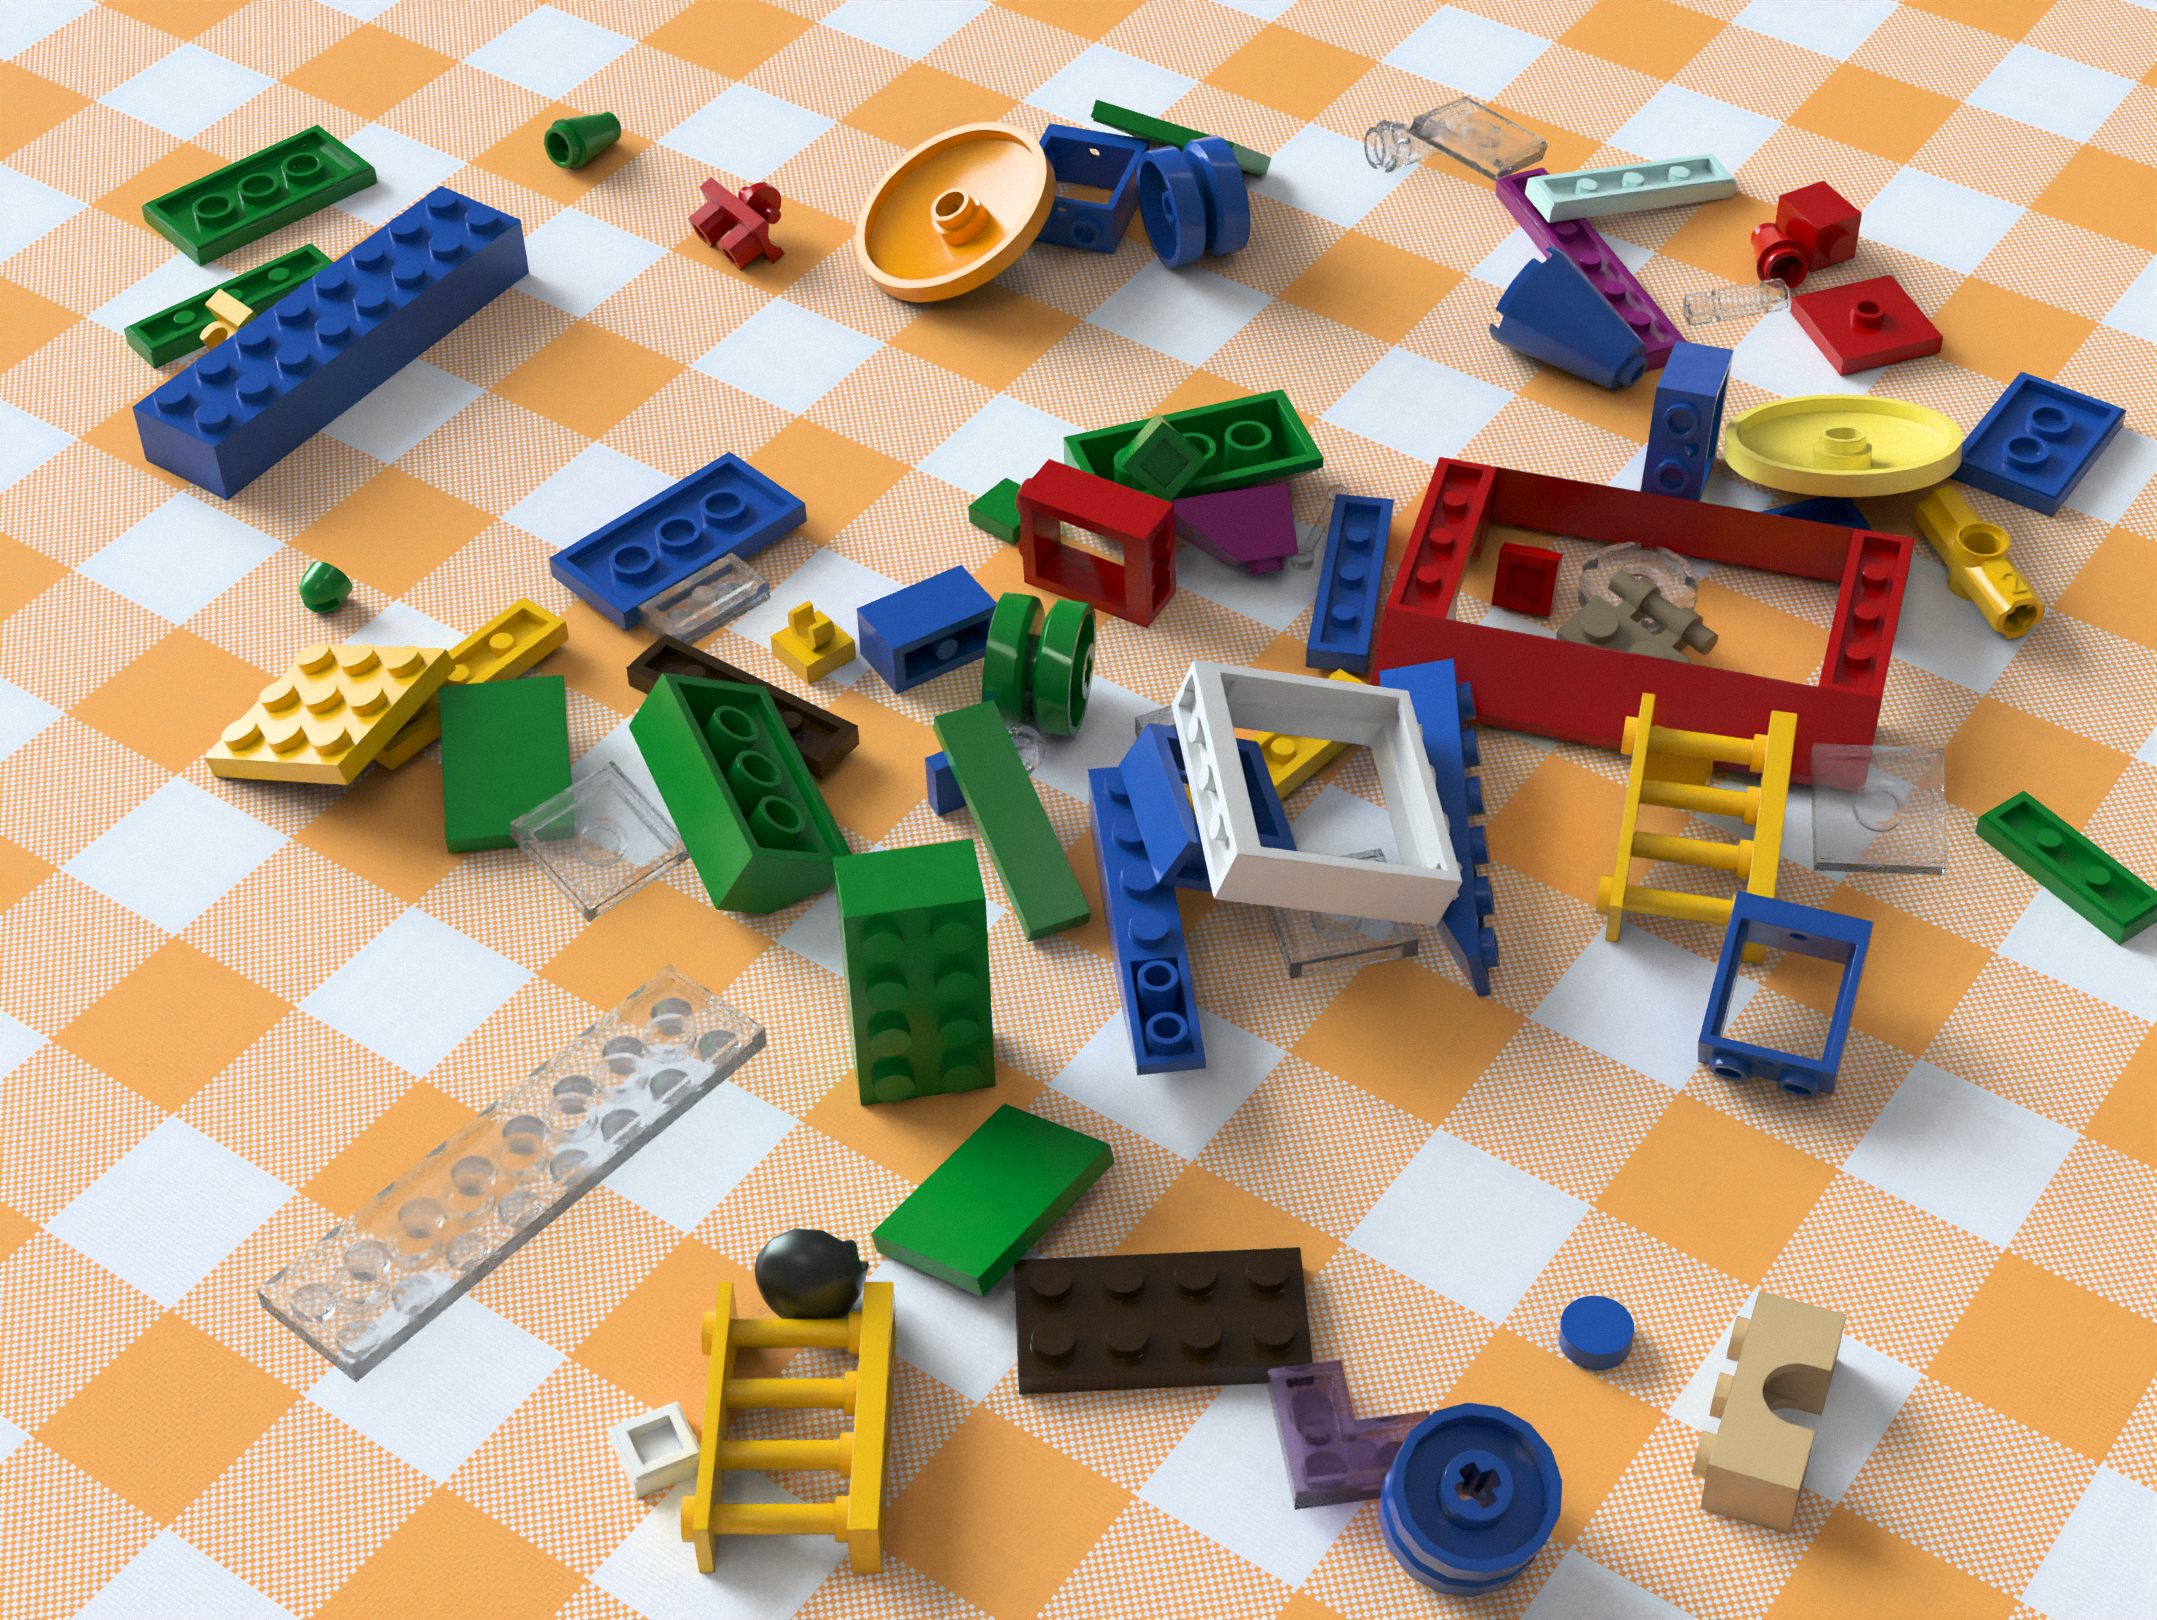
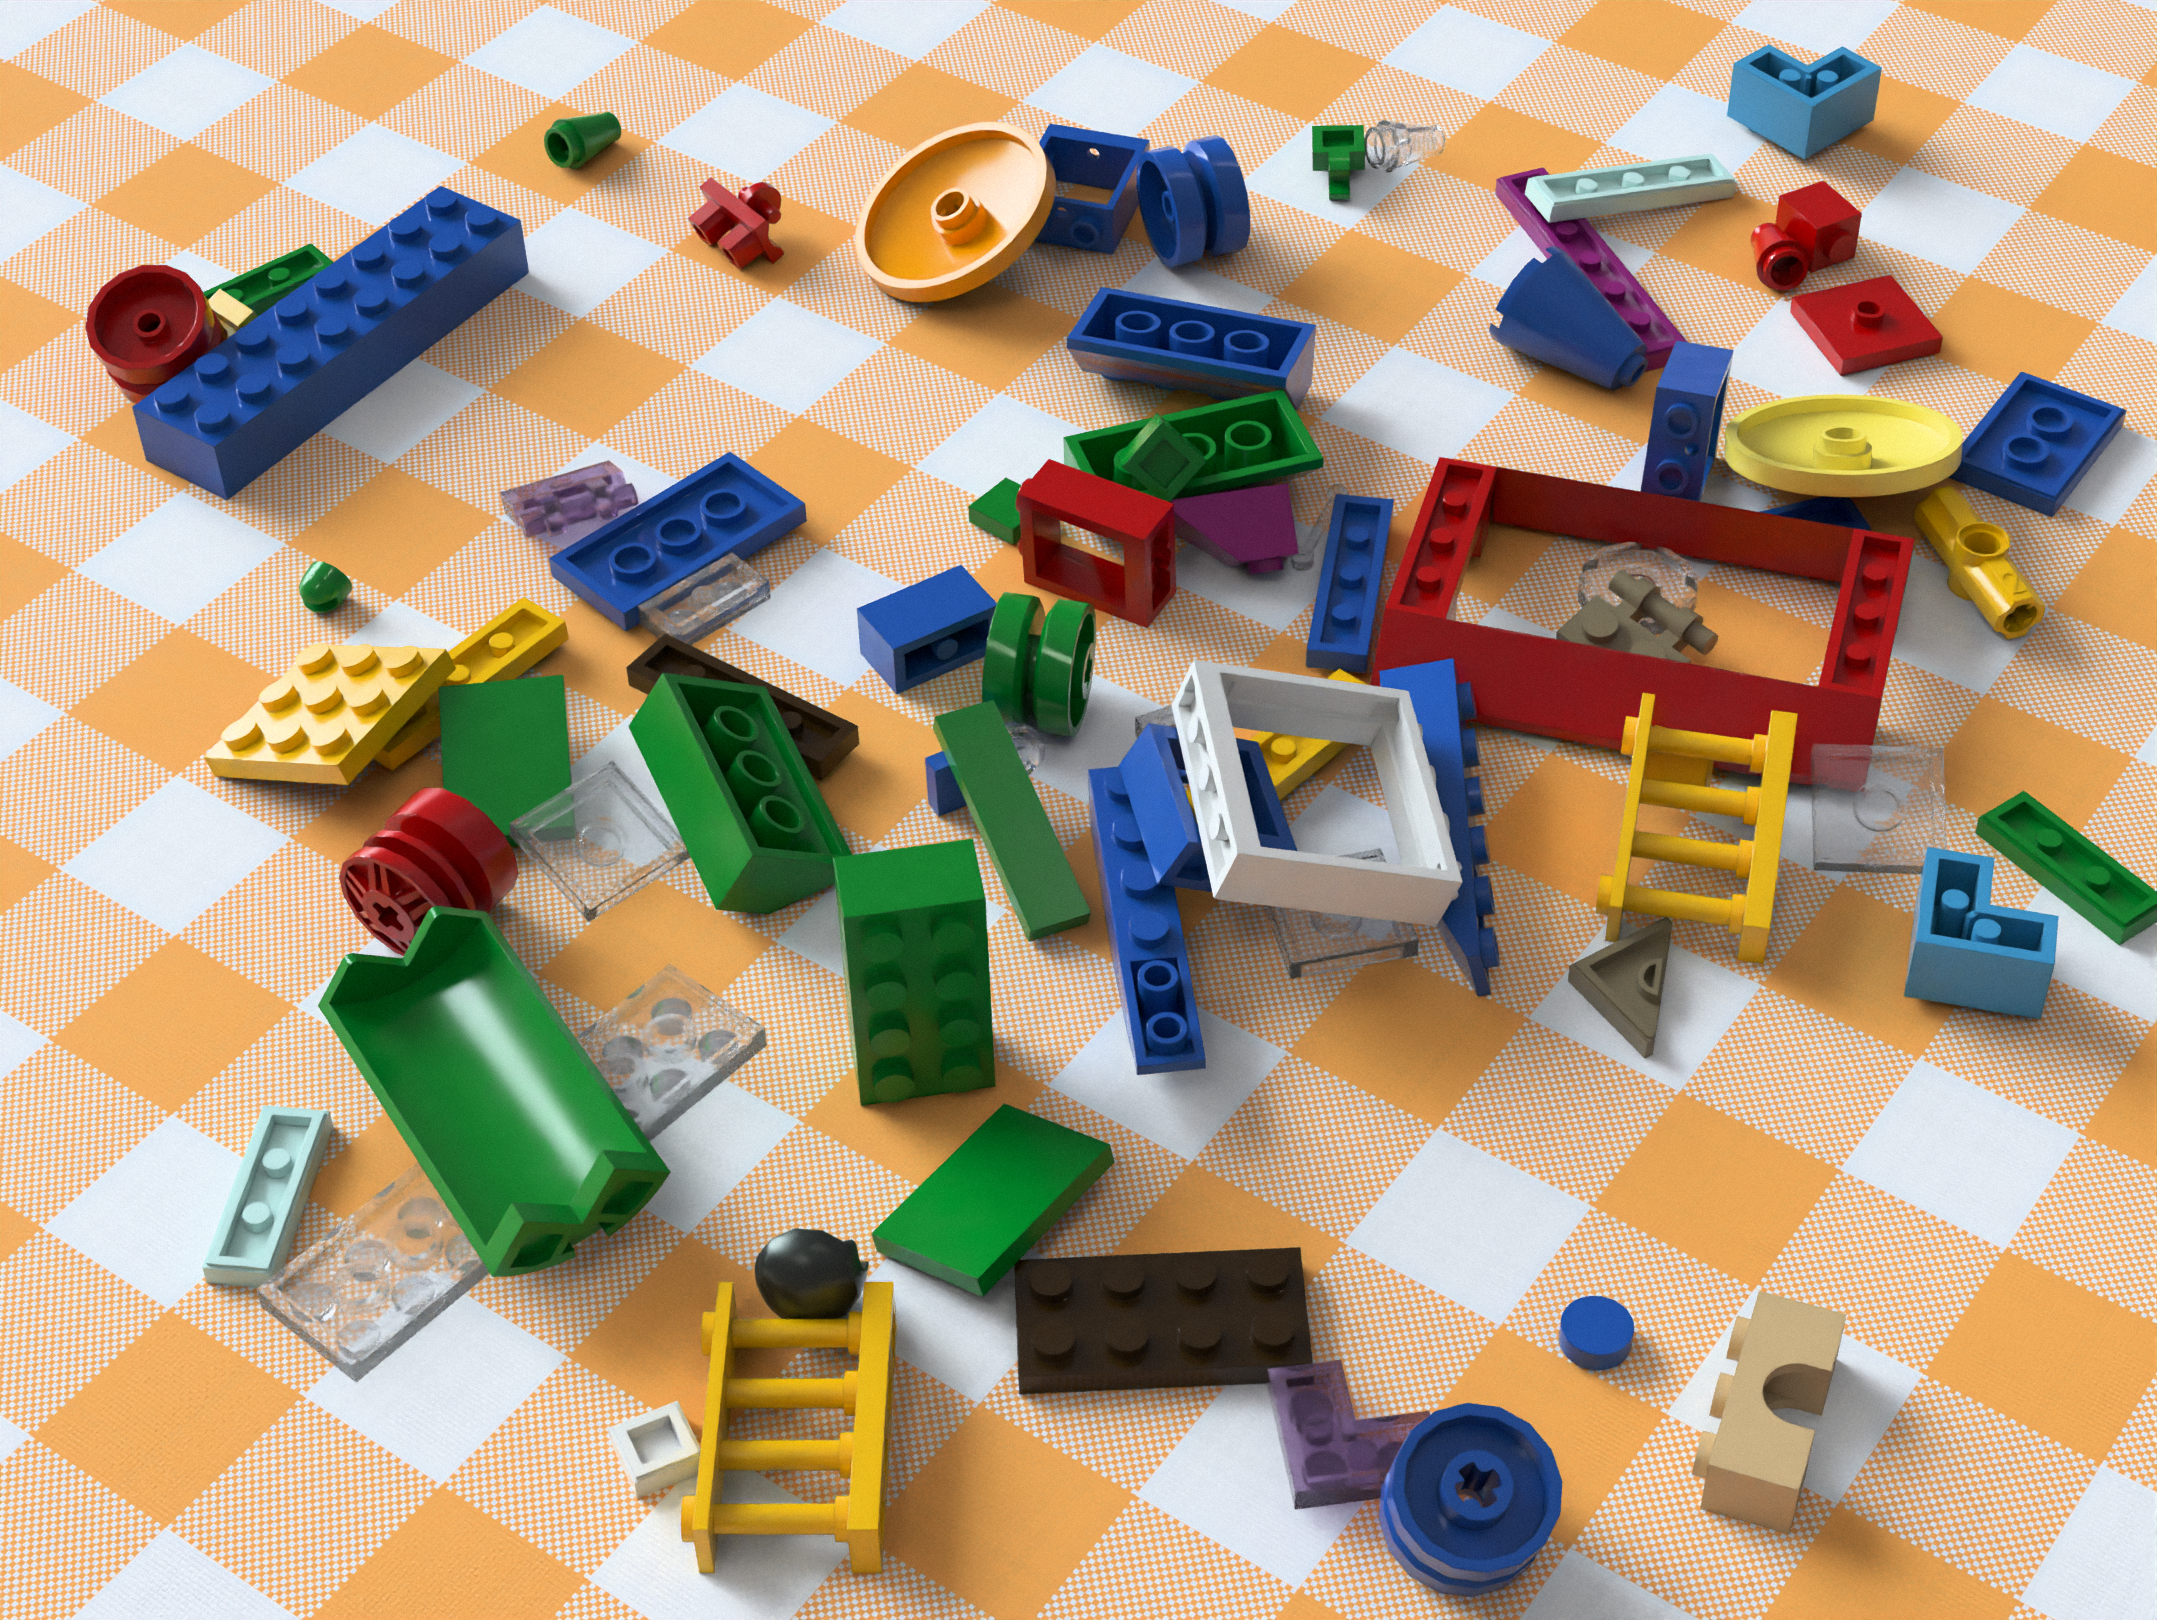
(150, 327): none -> red wheel
(258, 195): green tile -> none
(268, 1196): none -> light aqua tile
(427, 856): none -> red wheel
(492, 1093): none -> green cylinder
(569, 499): none -> clear purple plate
(812, 644): yellow tile -> none
(1170, 134): green tile -> none
(1193, 347): none -> blue slope
(1338, 152): none -> green plate
(1479, 138): clear tile -> none
(1527, 579): red tile -> none
(1628, 982): none -> dark tan tile
(1736, 302): clear axle -> none
(1799, 931): blue window -> none
(1803, 103): none -> dark azure brick
(1976, 950): none -> dark azure brick

